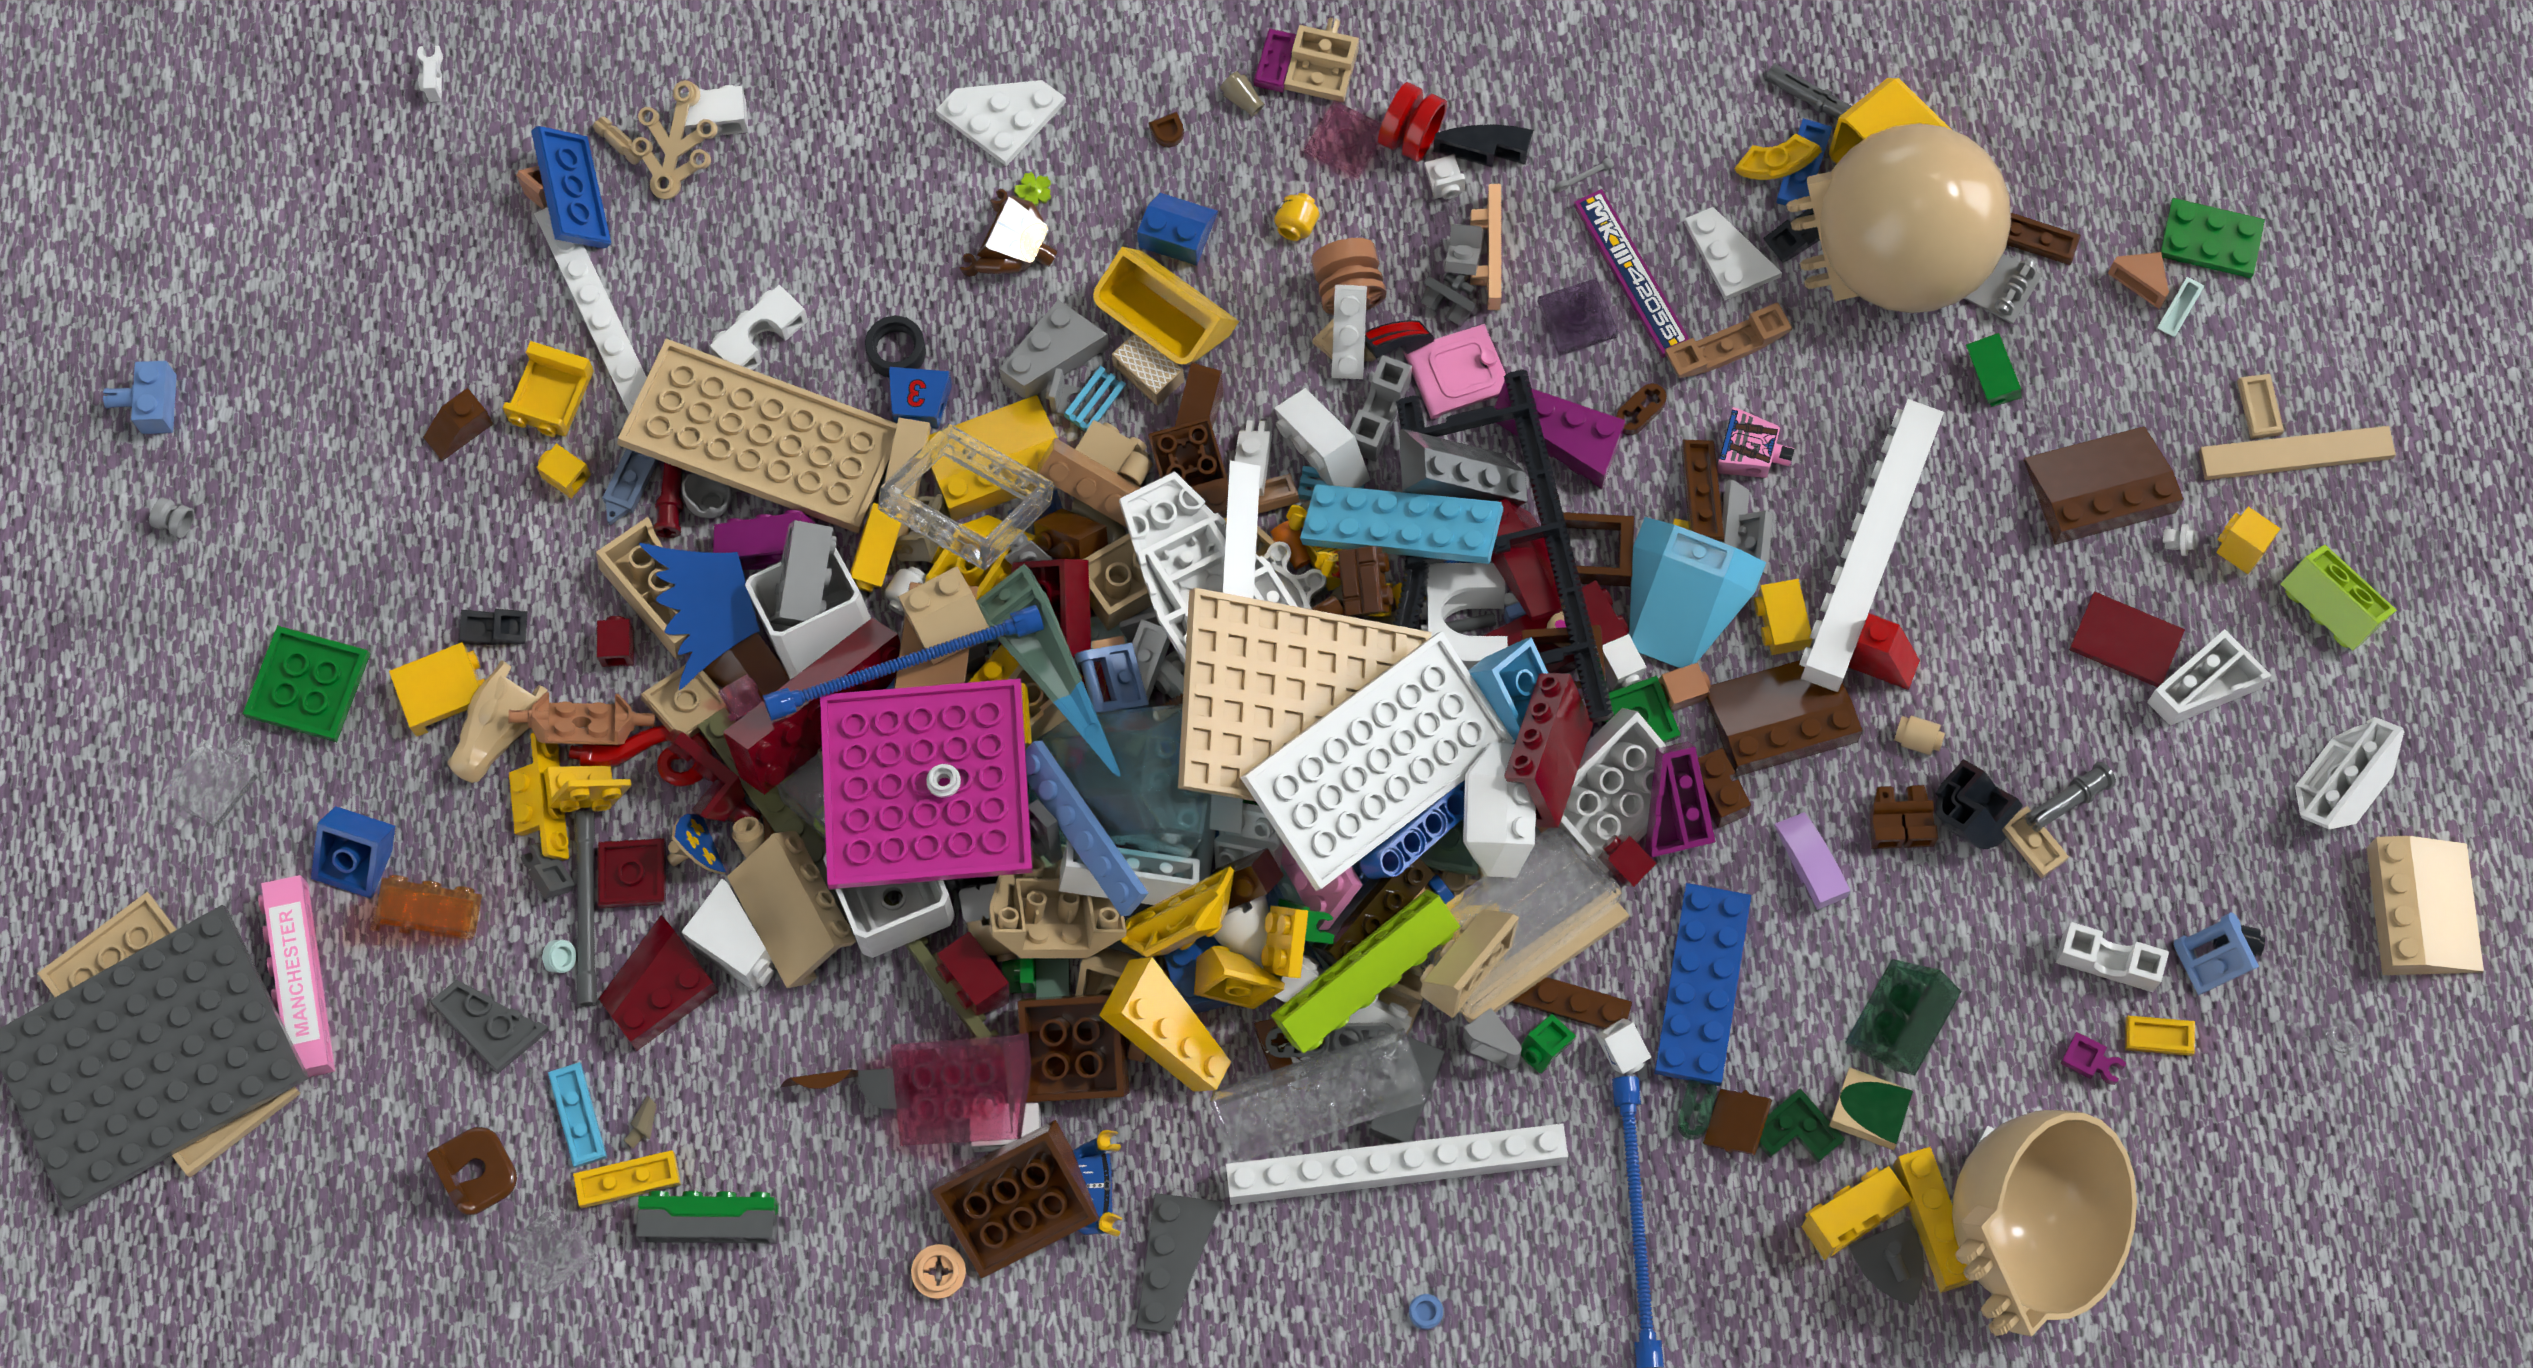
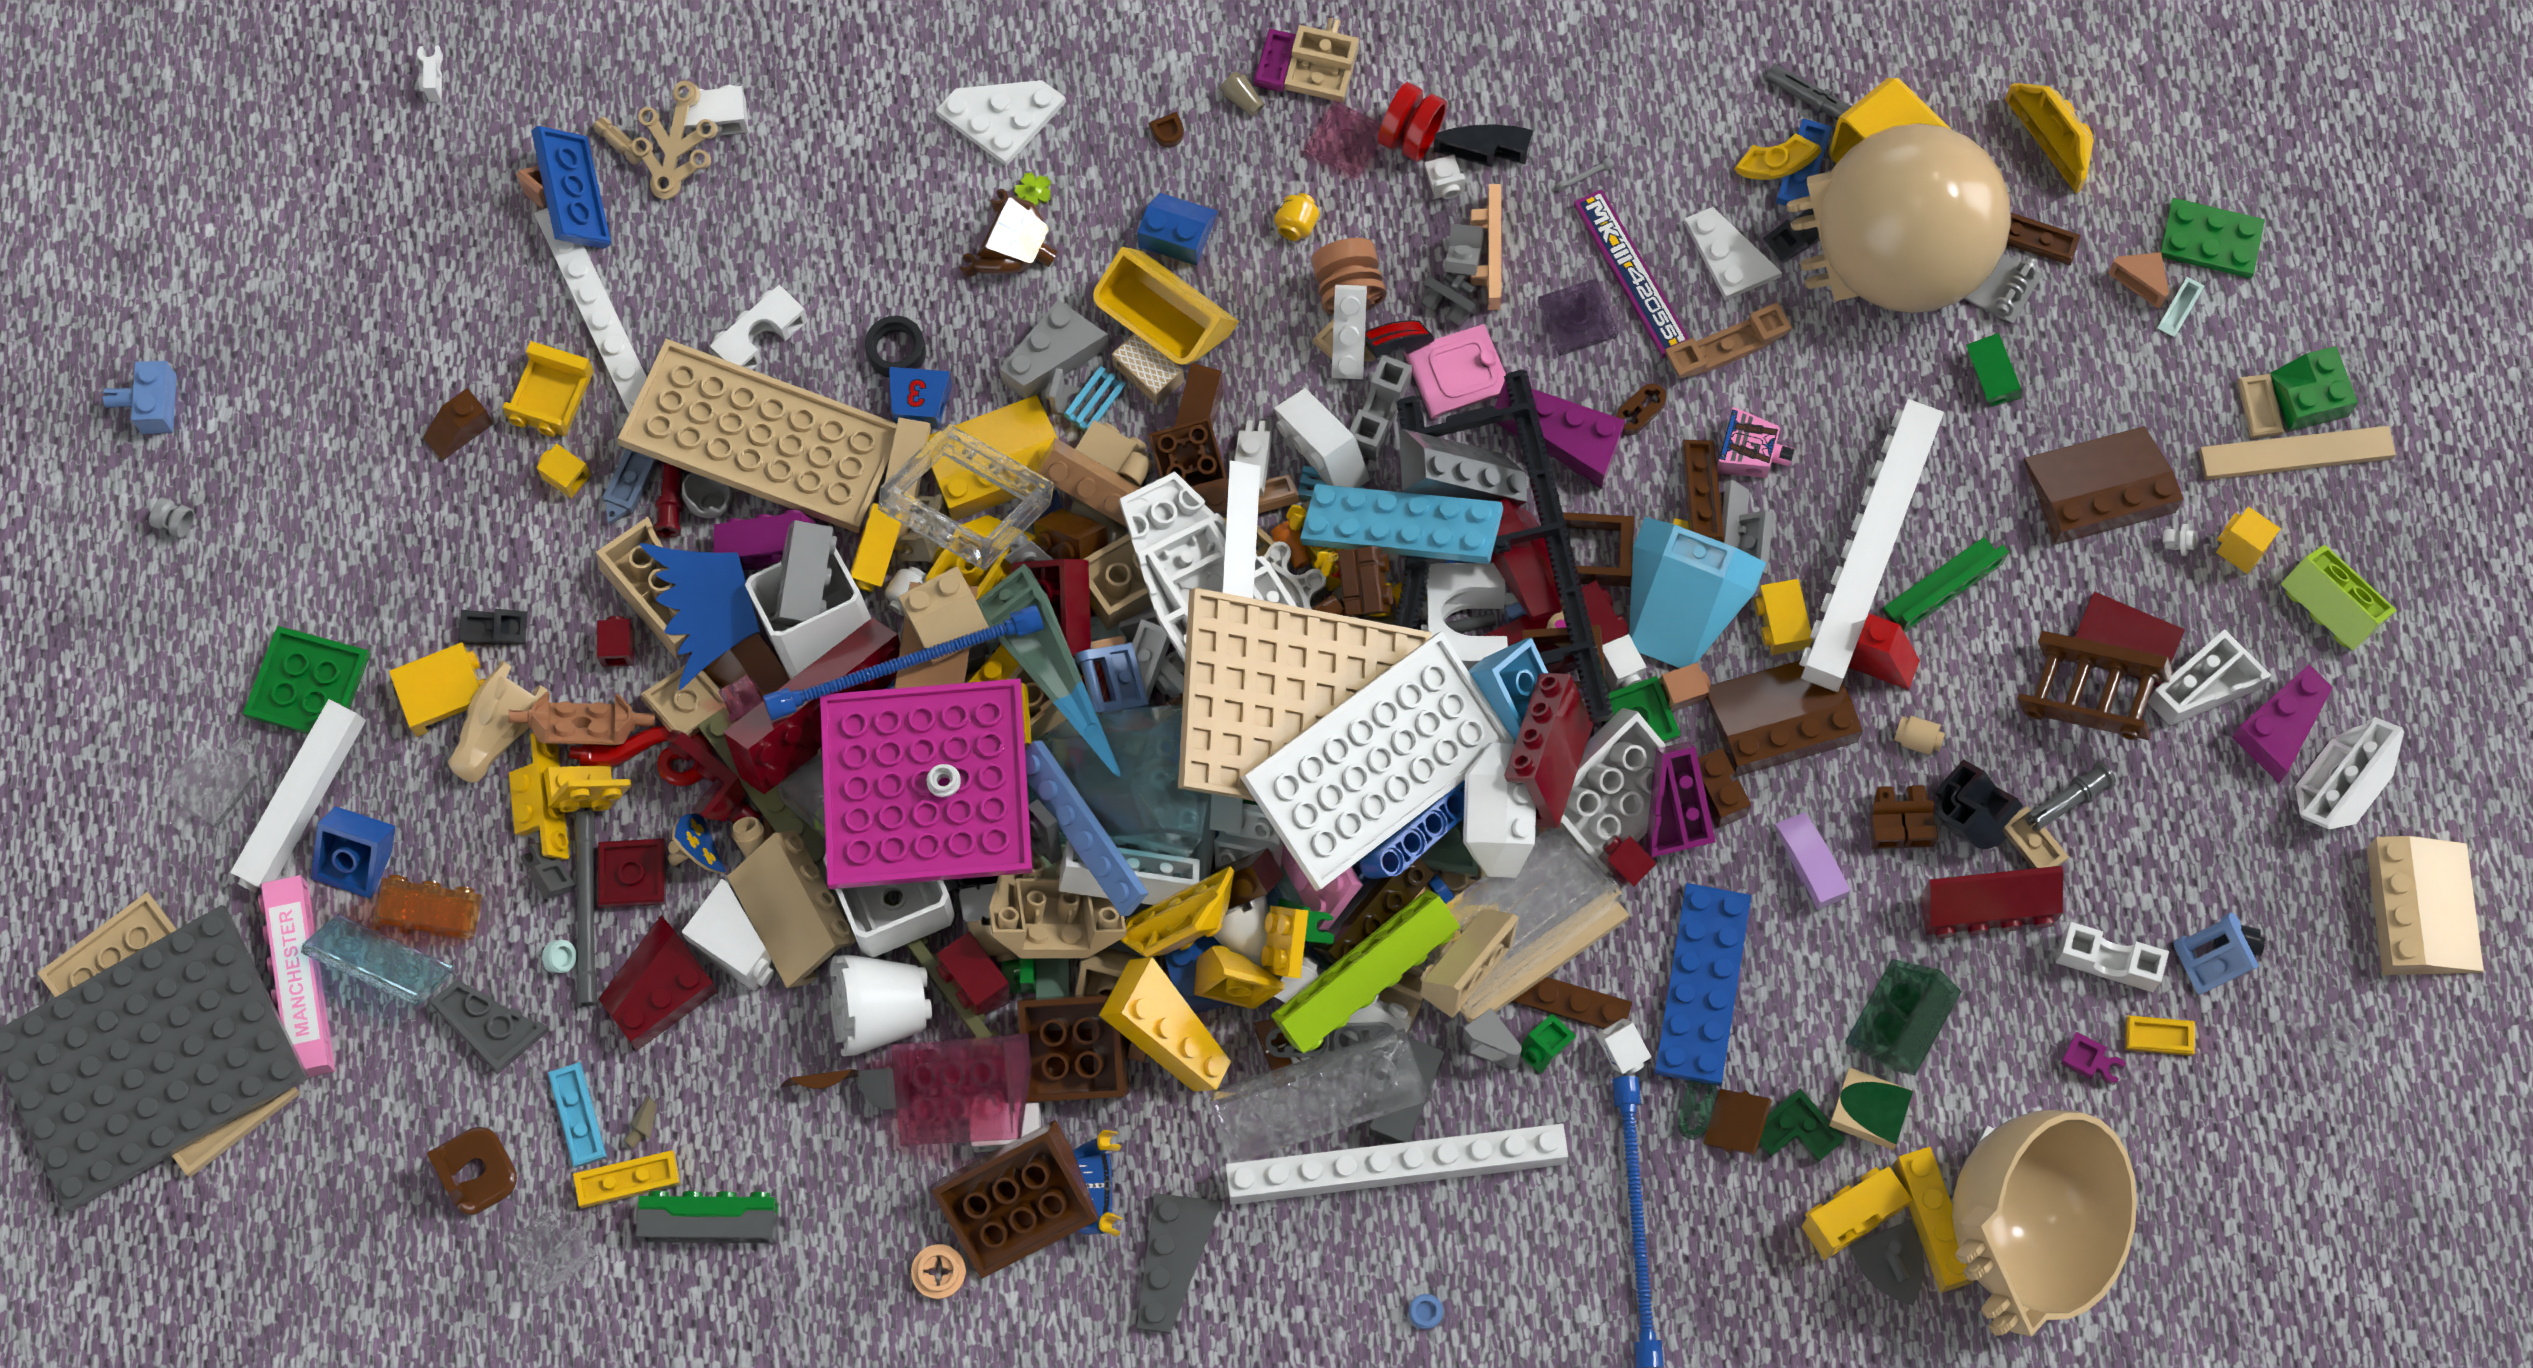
(298, 796): none -> white brick
(377, 960): none -> clear light blue tile
(876, 1002): none -> white cone
(1945, 584): none -> green fence
(1992, 901): none -> dark red slope
(2055, 129): none -> yellow wedge
(2089, 655): none -> reddish brown fence
(2283, 723): none -> magenta wedge
(2313, 389): none -> green slope

